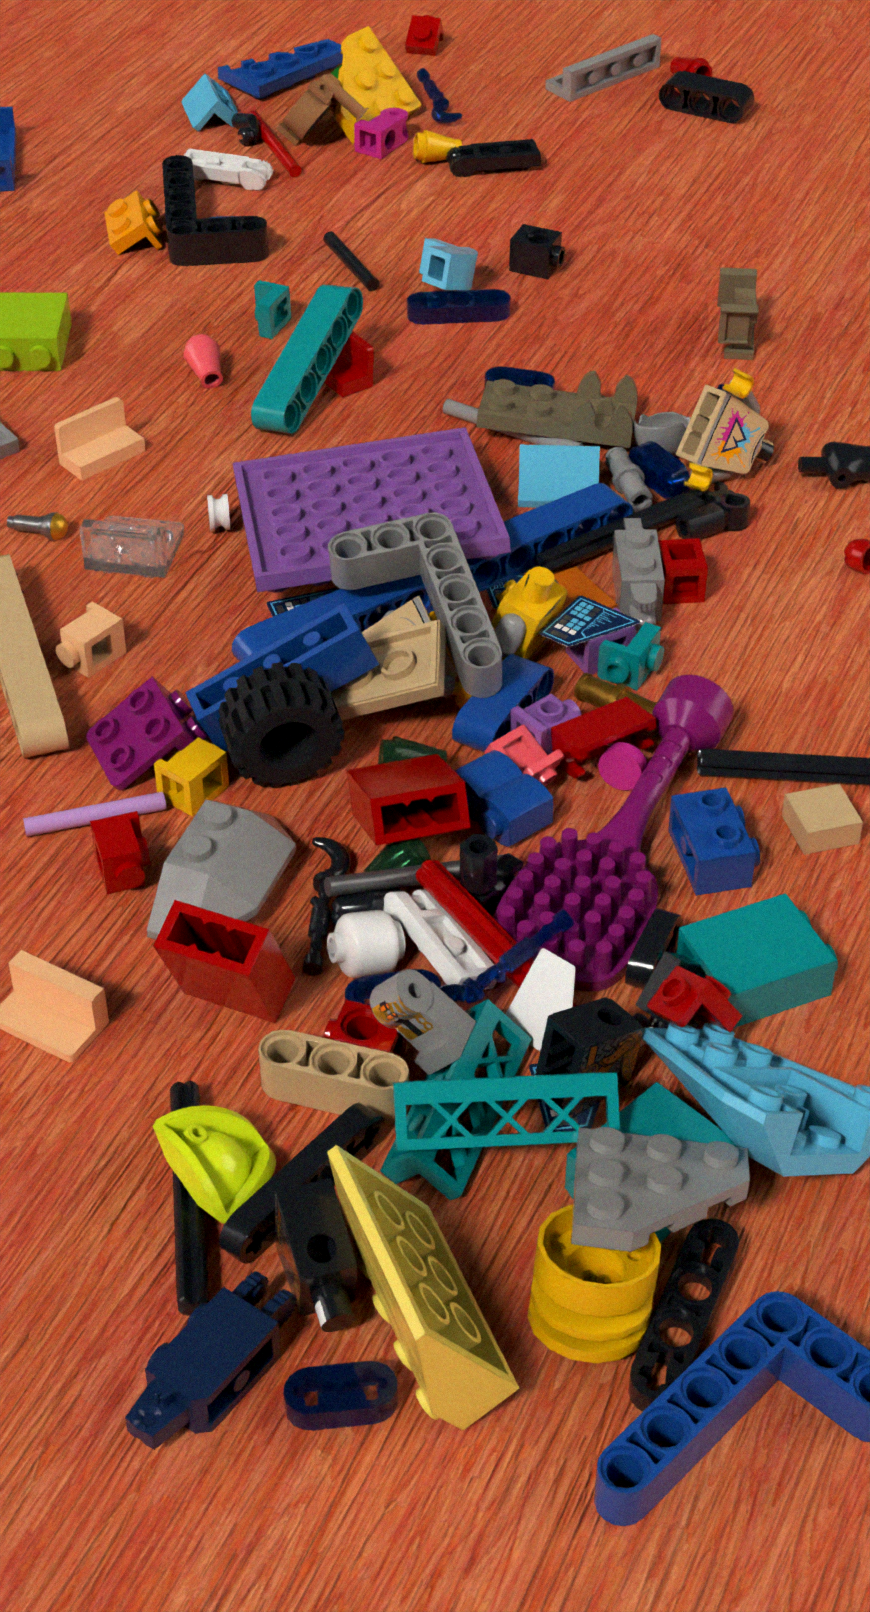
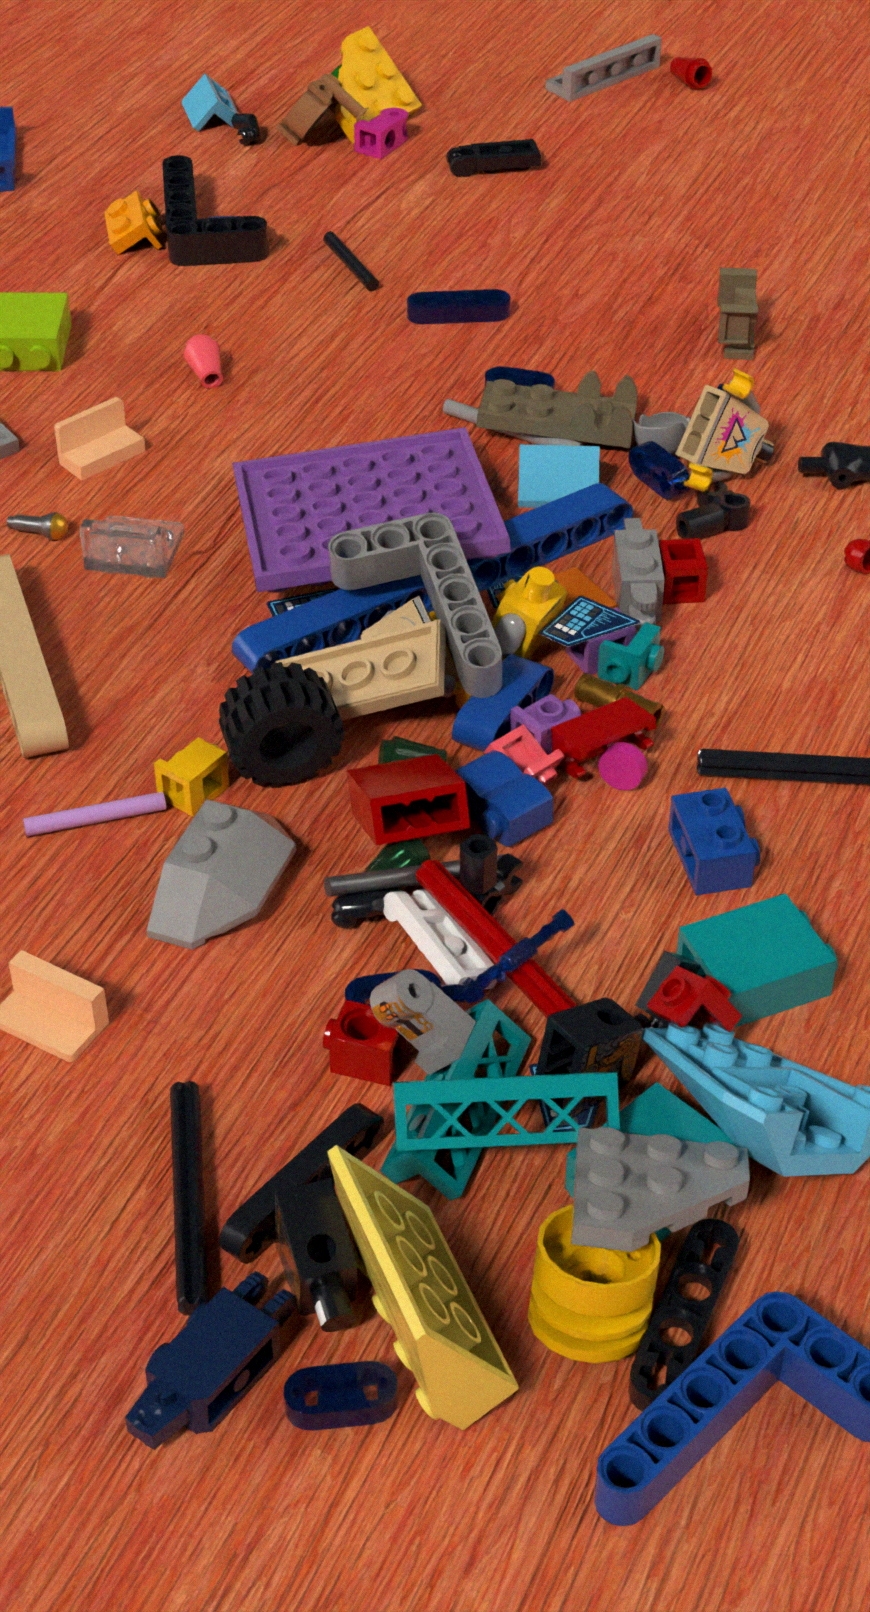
(92, 641): light nougat brick -> none
(120, 851): red brick -> none
(142, 732): magenta bracket -> none
(215, 1156): neon yellow hat -> none
(218, 512): white bush -> none
(225, 961): red brick -> none
(229, 169): white hinge -> none
(271, 308): teal bracket -> none
(277, 147): red bar -> none
(282, 68): blue wing -> none
(307, 359): teal beam -> none
(321, 912): black piece -> none
(326, 644): blue brick -> none
(329, 1073): tan beam -> none
(353, 367): red panel -> none
(366, 943): white head -> none
(424, 35): red bracket -> none
(432, 146): yellow cone -> none
(440, 103): clear blue piece -> none
(447, 265): medium azure brick -> none
(536, 251): black brick -> none
(543, 992): white sticker -> none
(603, 537): black axle -> none
(605, 875): magenta piece -> none
(628, 478): light grey pin -> none
(658, 936): black beam -> none
(719, 91): black beam -> none
(822, 819): tan piece -> none

